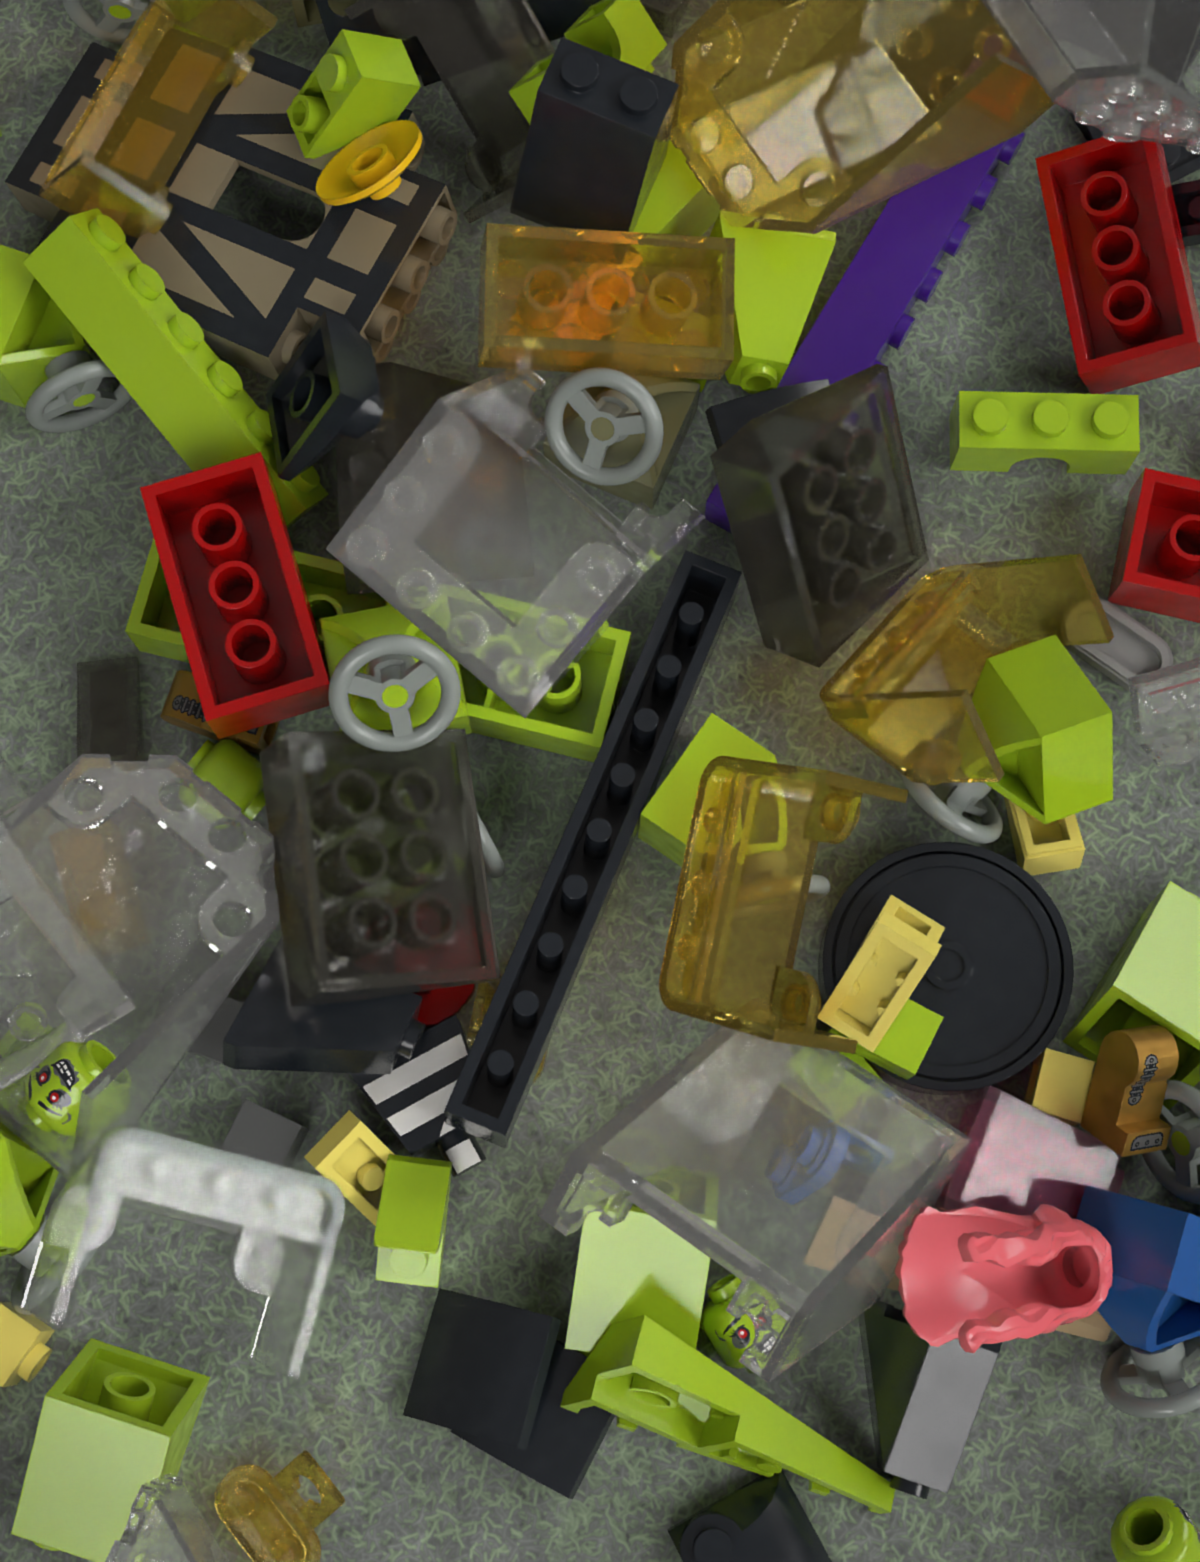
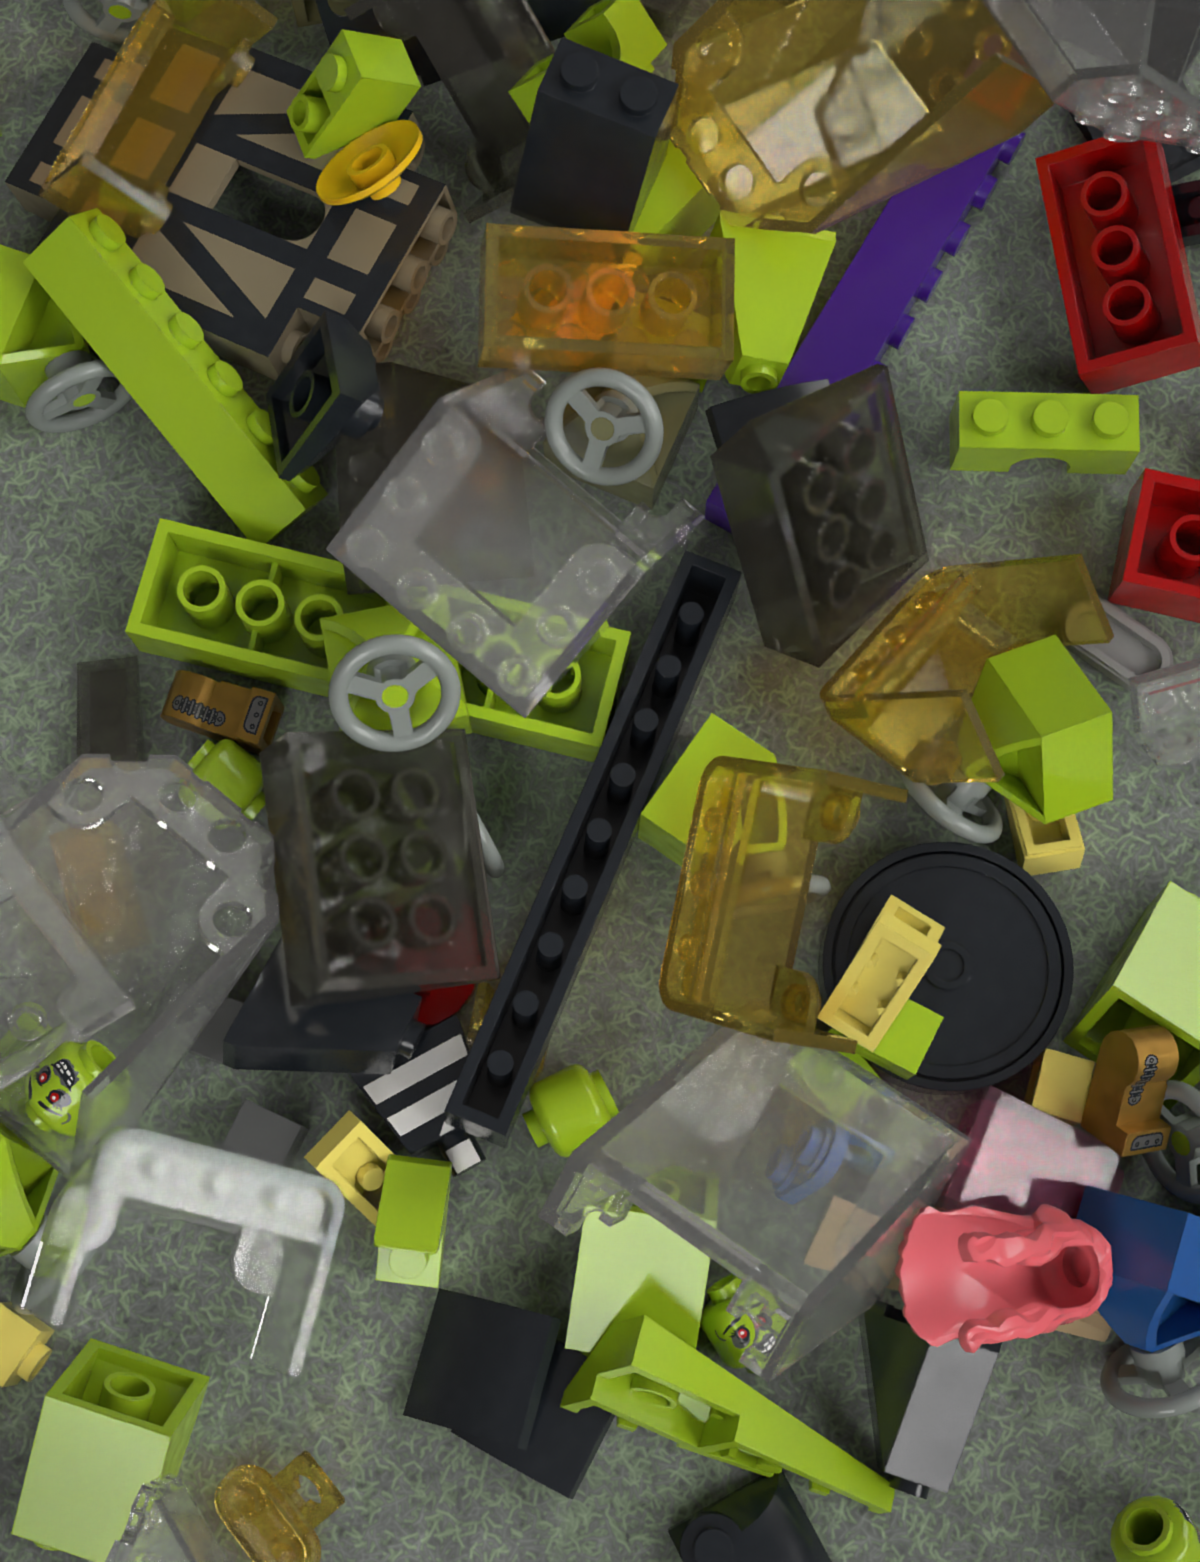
(238, 595): red brick -> none
(568, 1108): none -> lime head

